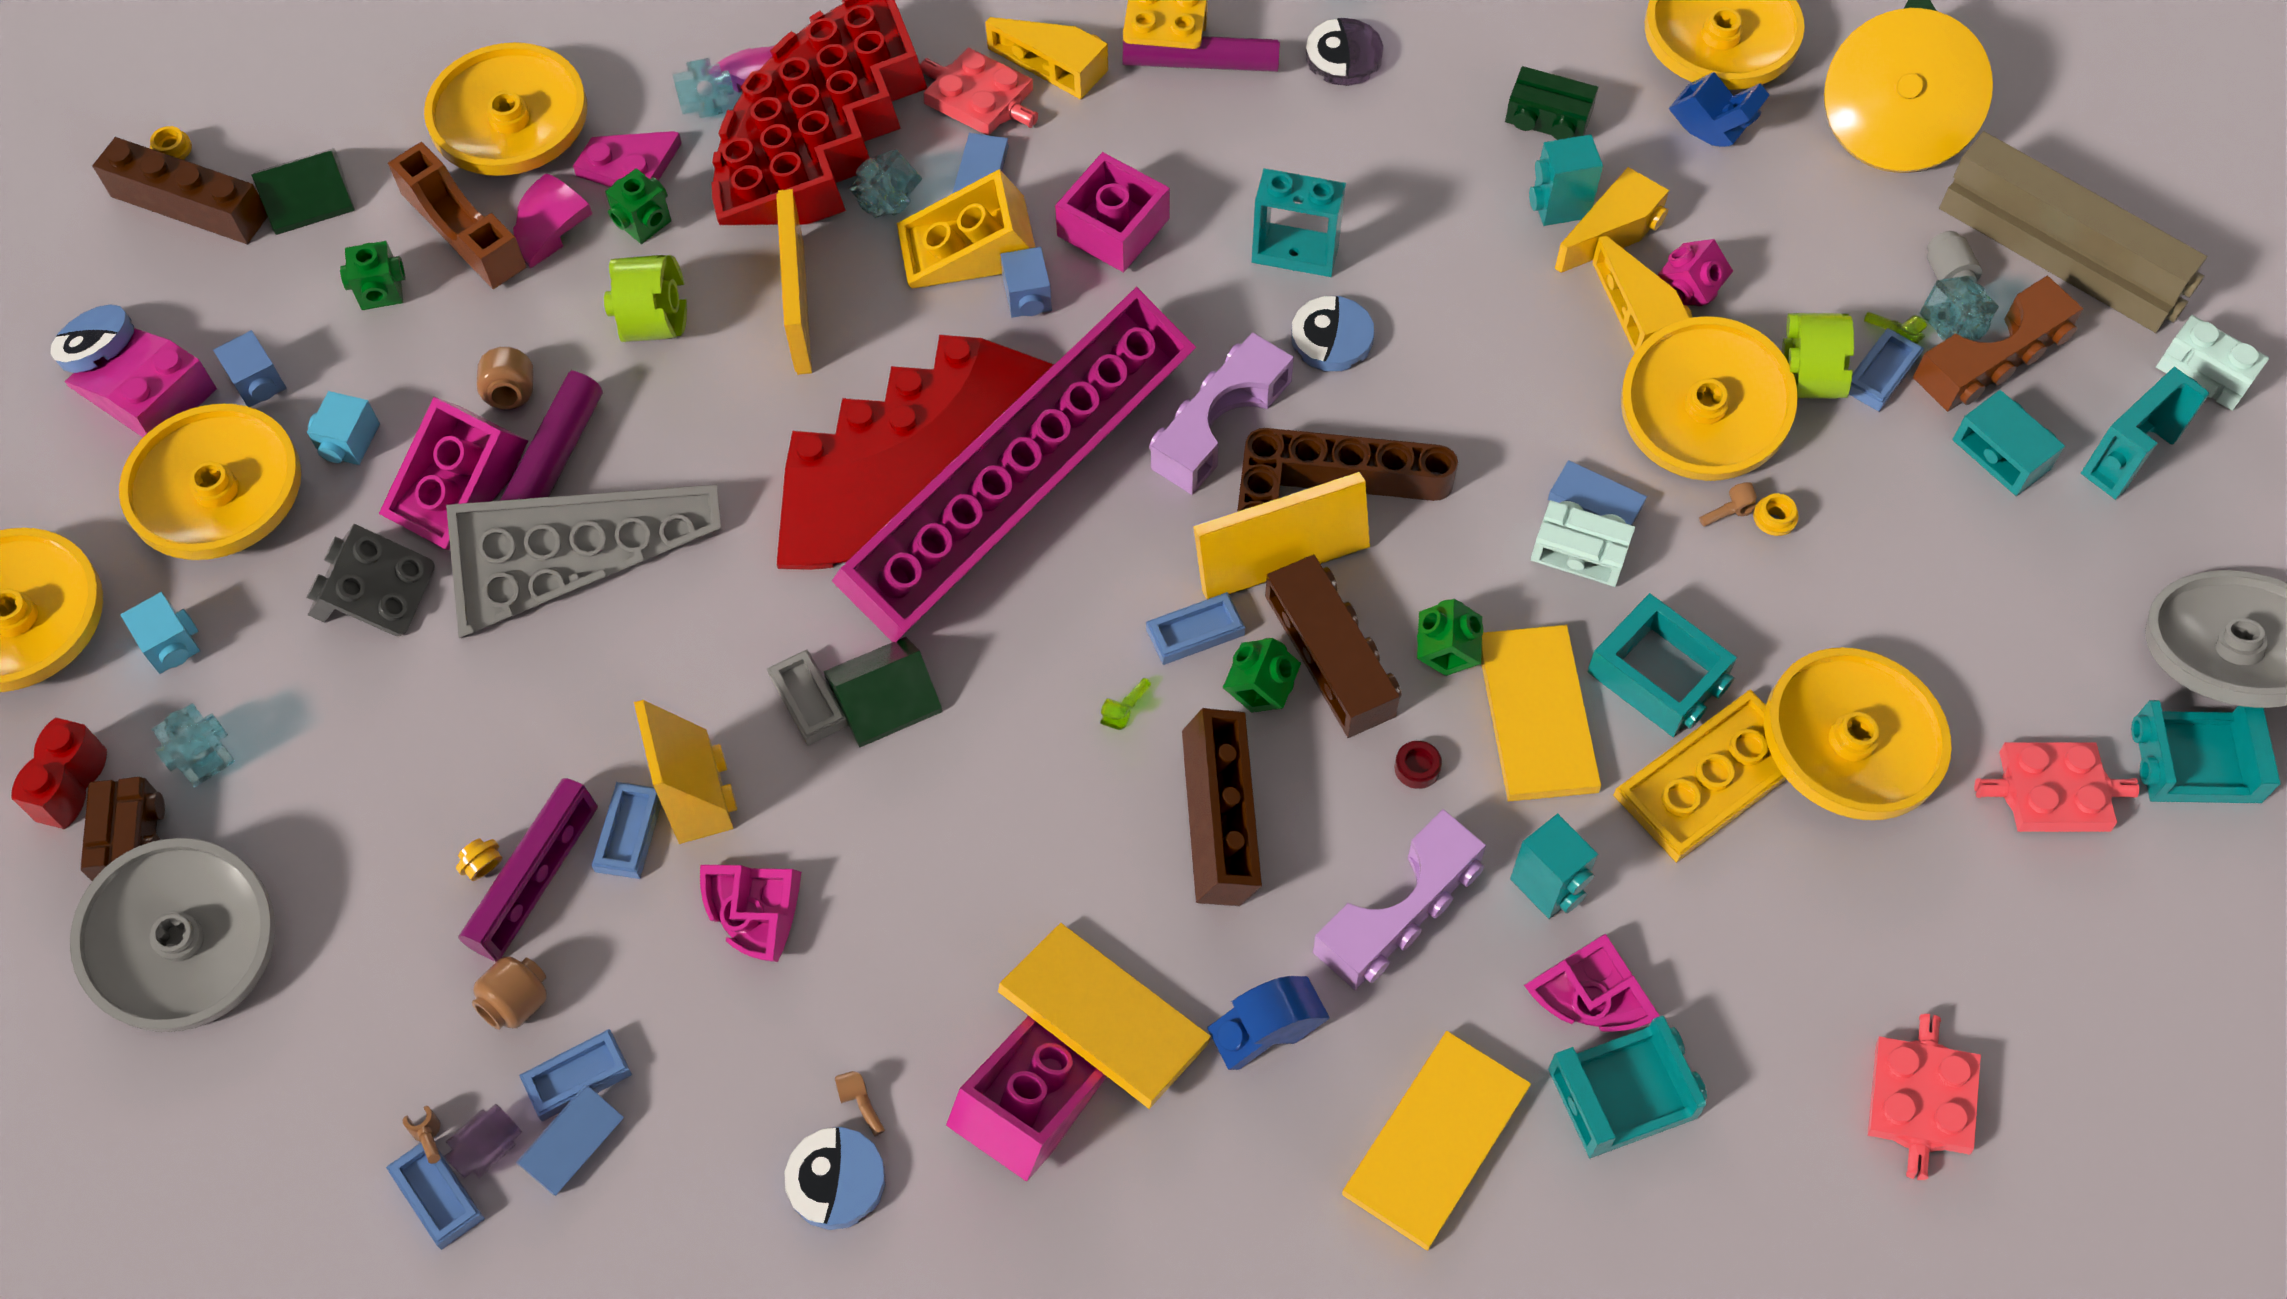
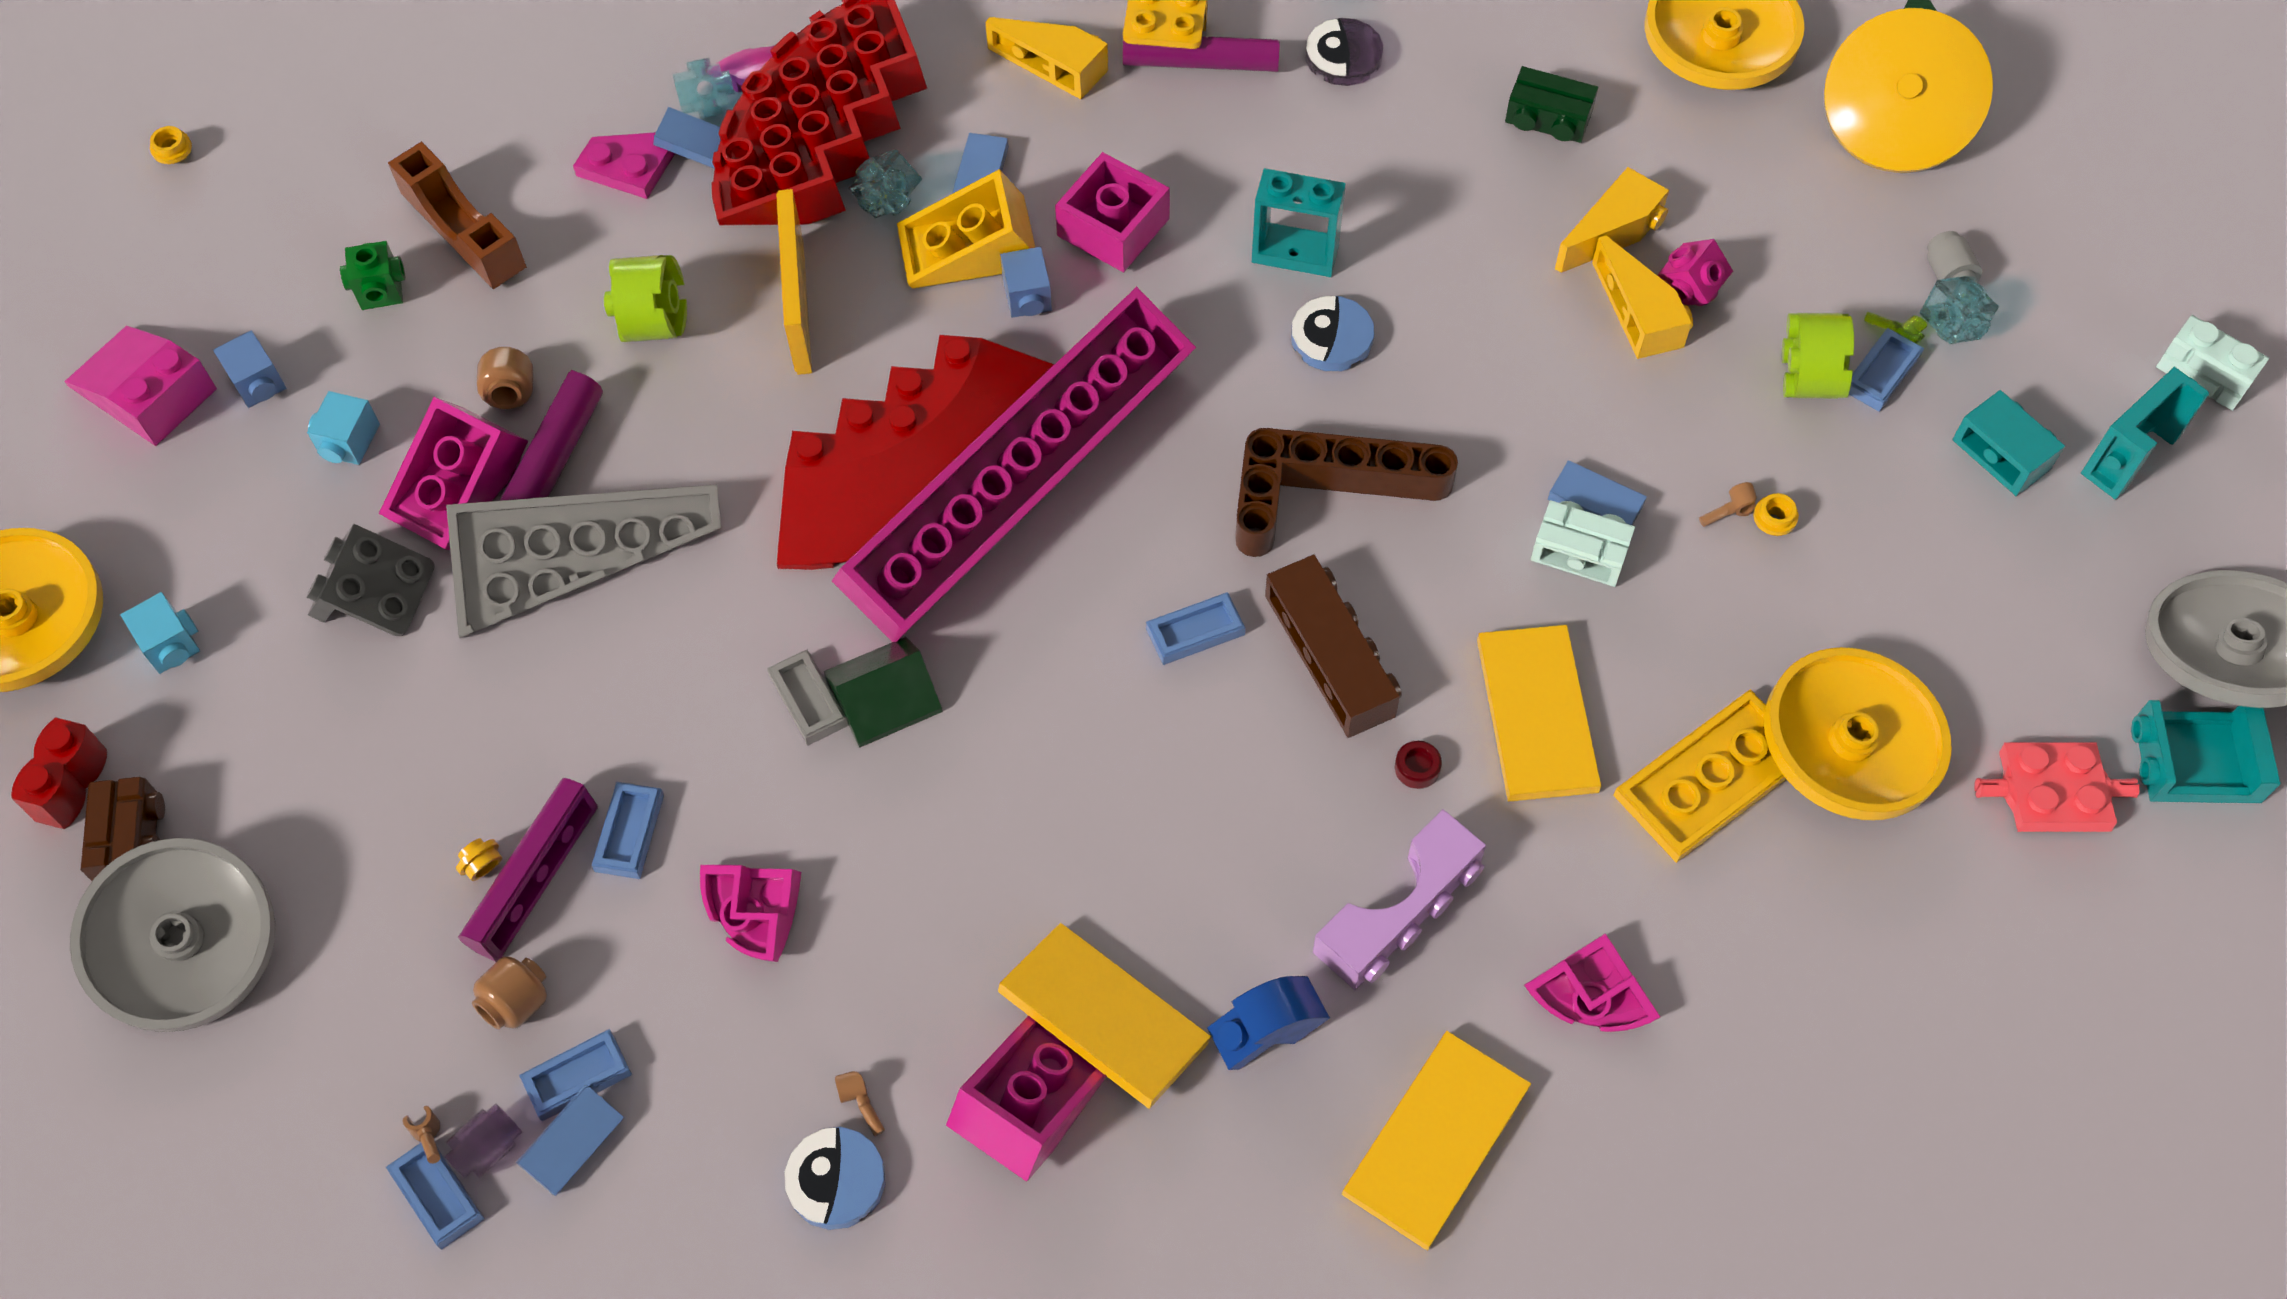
(91, 336): medium blue tile -> none
(181, 190): reddish brown brick -> none
(192, 744): clear light blue brick -> none
(210, 481): yellow dish -> none
(303, 191): dark green slope -> none
(505, 109): yellow dish -> none
(546, 214): dark pink brick -> none
(638, 205): green brick -> none
(686, 773): yellow slope -> none
(688, 136): none -> medium blue tile
(978, 91): coral plate -> none
(1116, 713): clear neon green hand -> none
(1221, 808): reddish brown brick -> none
(1250, 377): lavender arch -> none
(1251, 543): yellow tile -> none
(1262, 675): green brick -> none
(1449, 637): green brick -> none
(1554, 867): teal brick -> none
(1566, 180): teal brick -> none
(1628, 1087): teal panel -> none
(1640, 692): teal window -> none
(1708, 398): yellow dish -> none
(1712, 111): blue brick -> none
(1924, 1096): coral plate -> none
(1963, 368): dark orange arch -> none
(2073, 233): dark tan brick -> none

